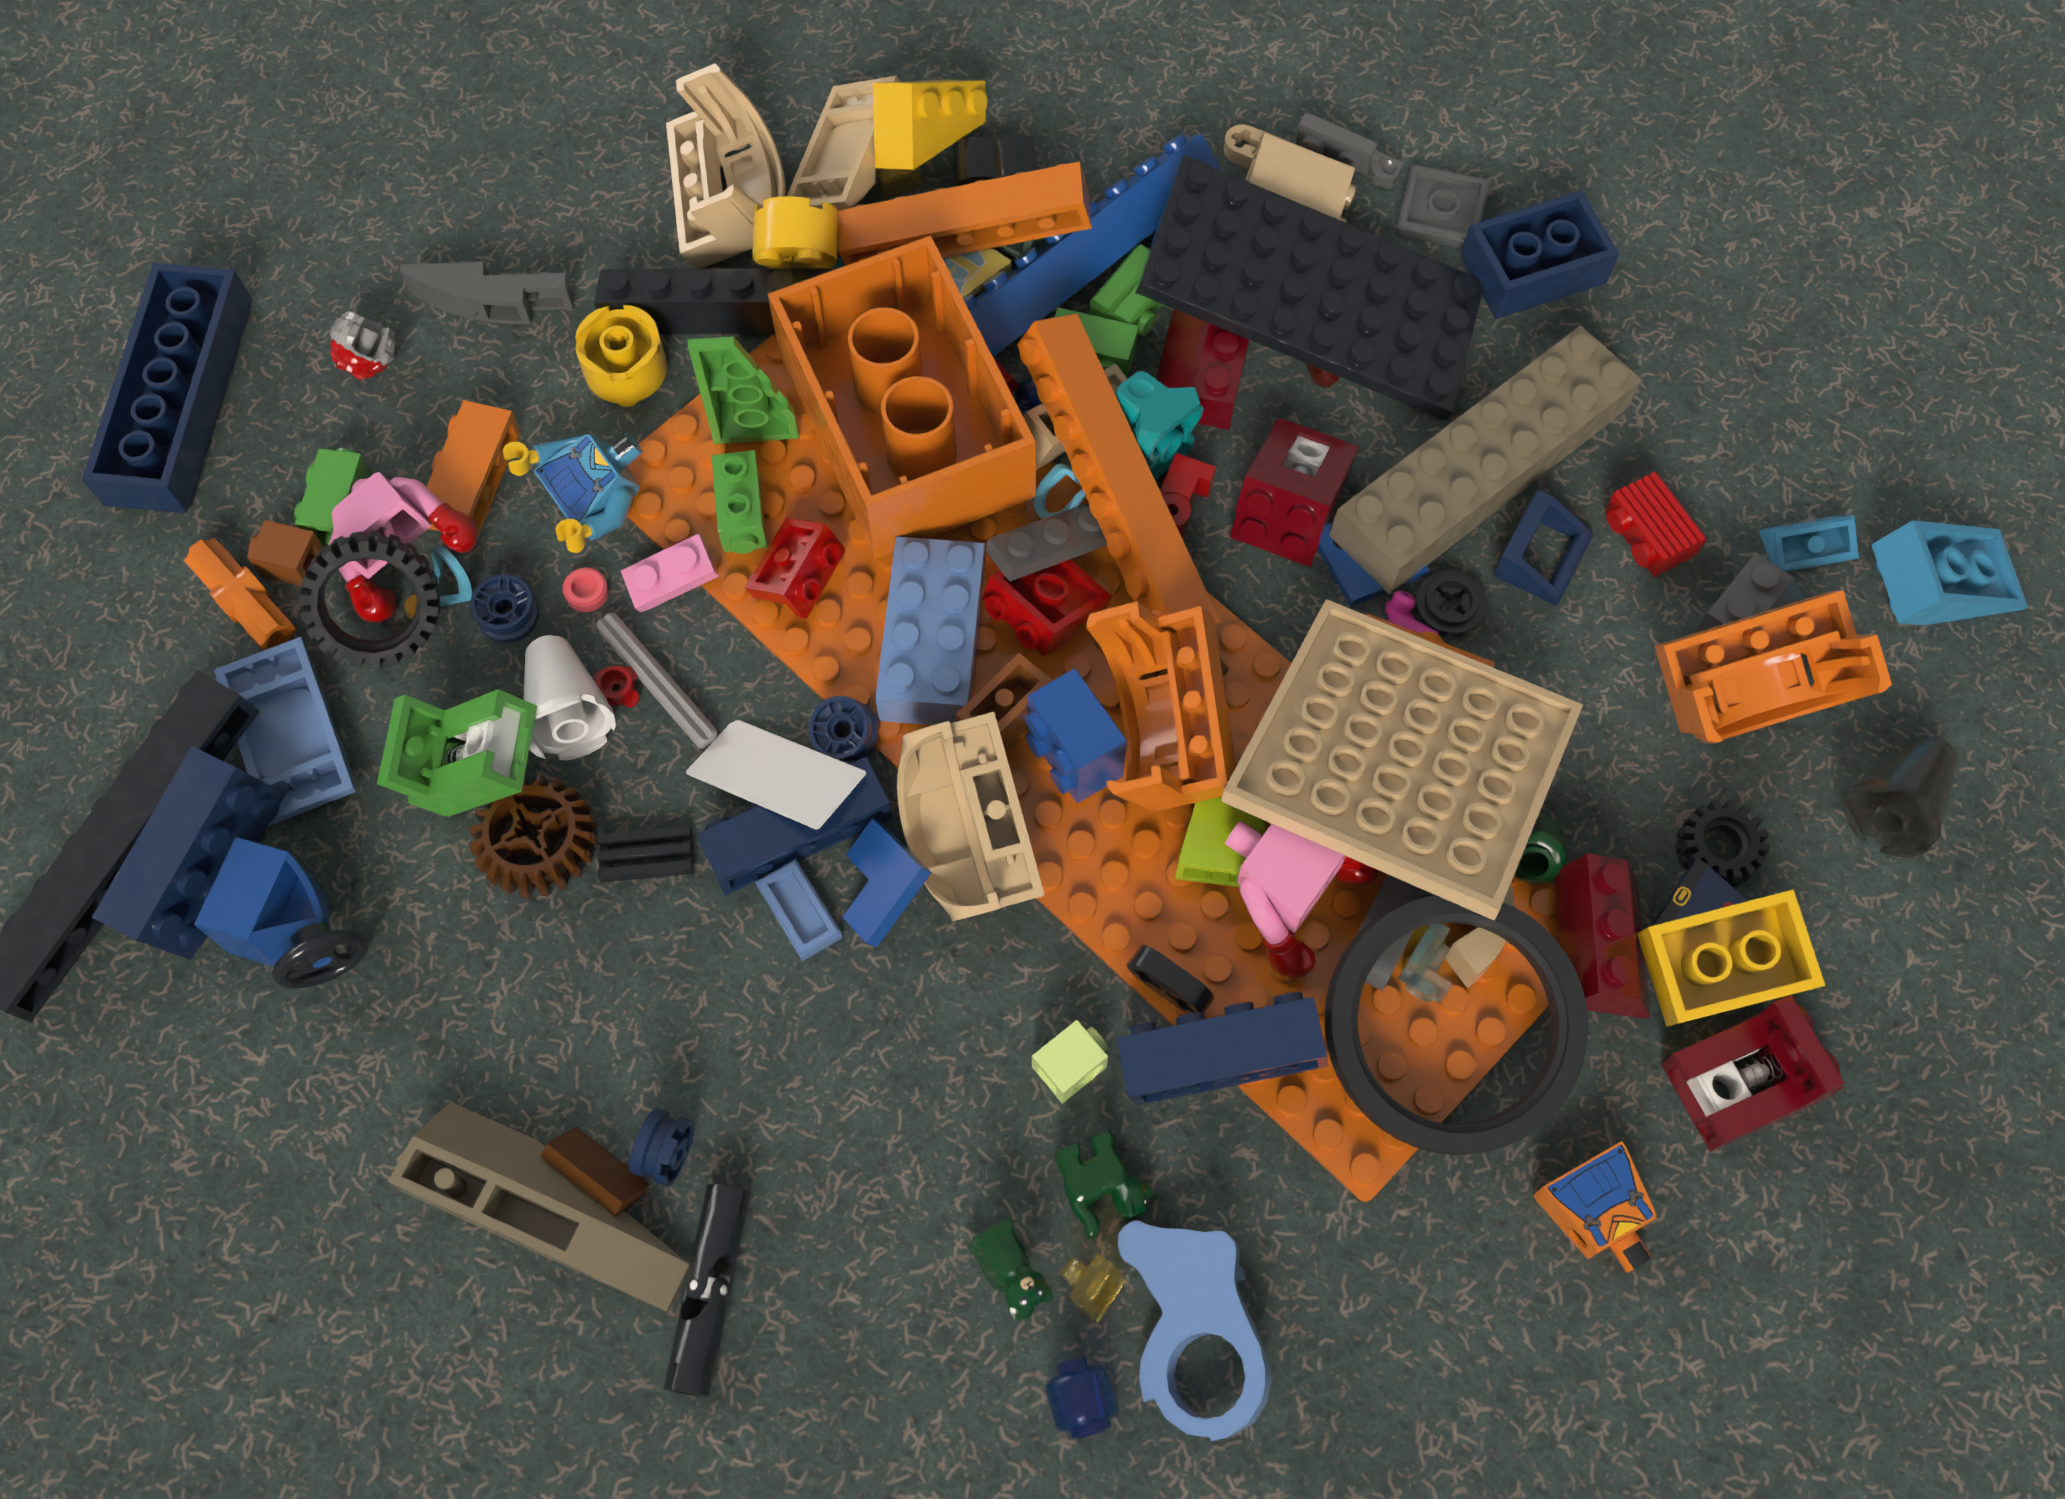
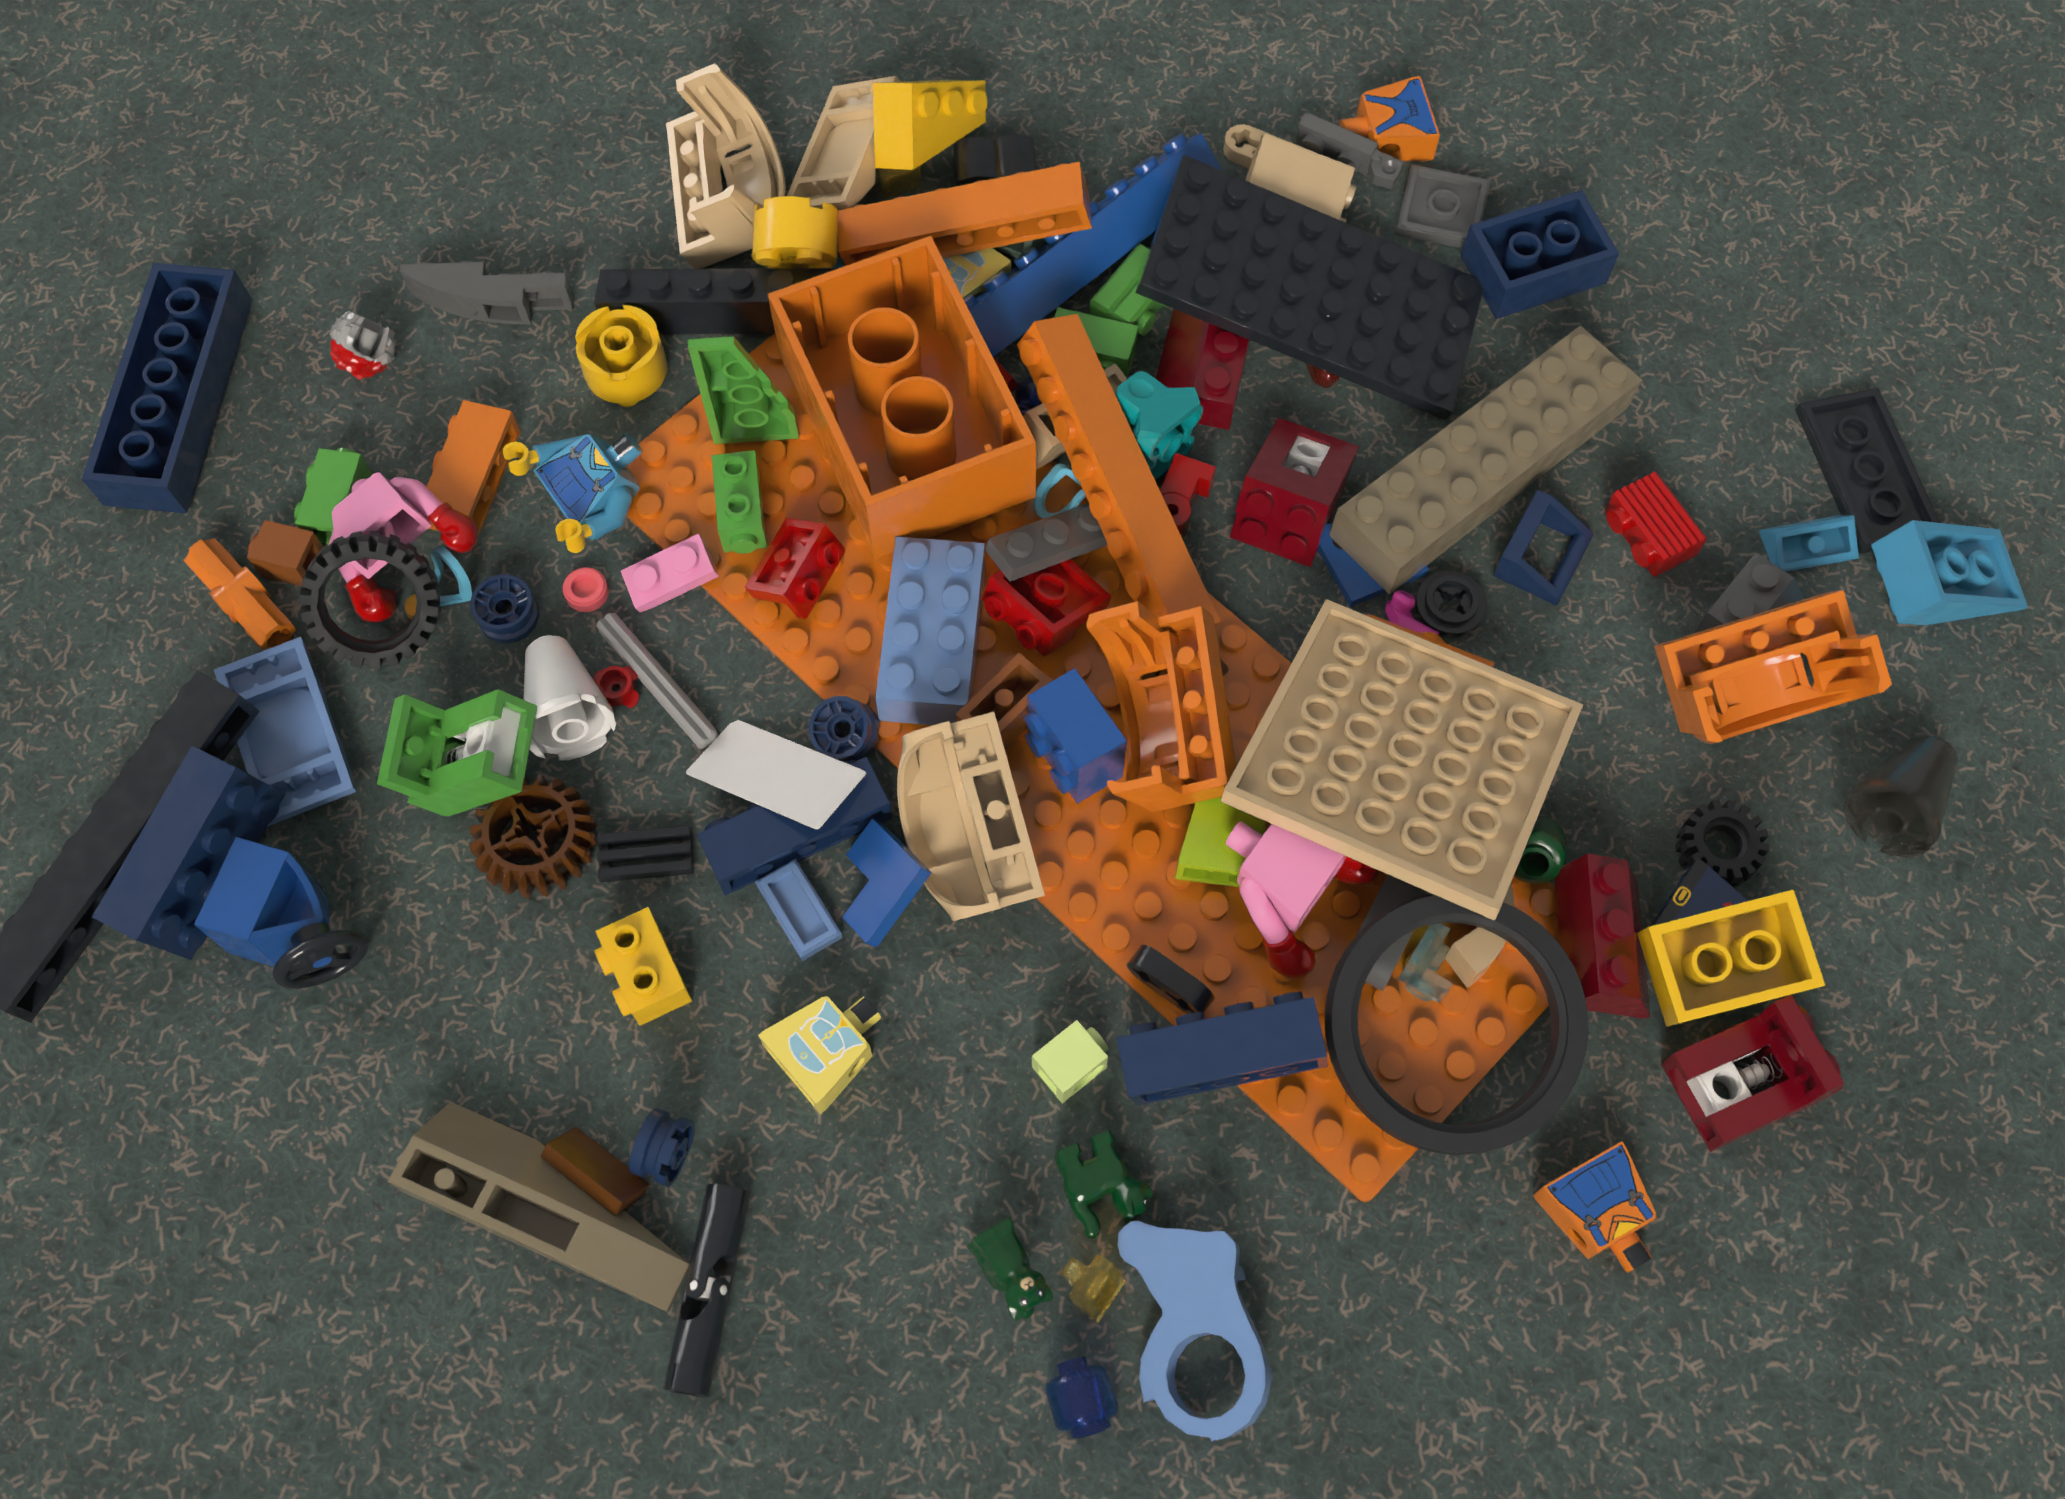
(643, 967): none -> yellow brick
(822, 1047): none -> light yellow torso
(1398, 120): none -> orange torso
(1865, 464): none -> black tile

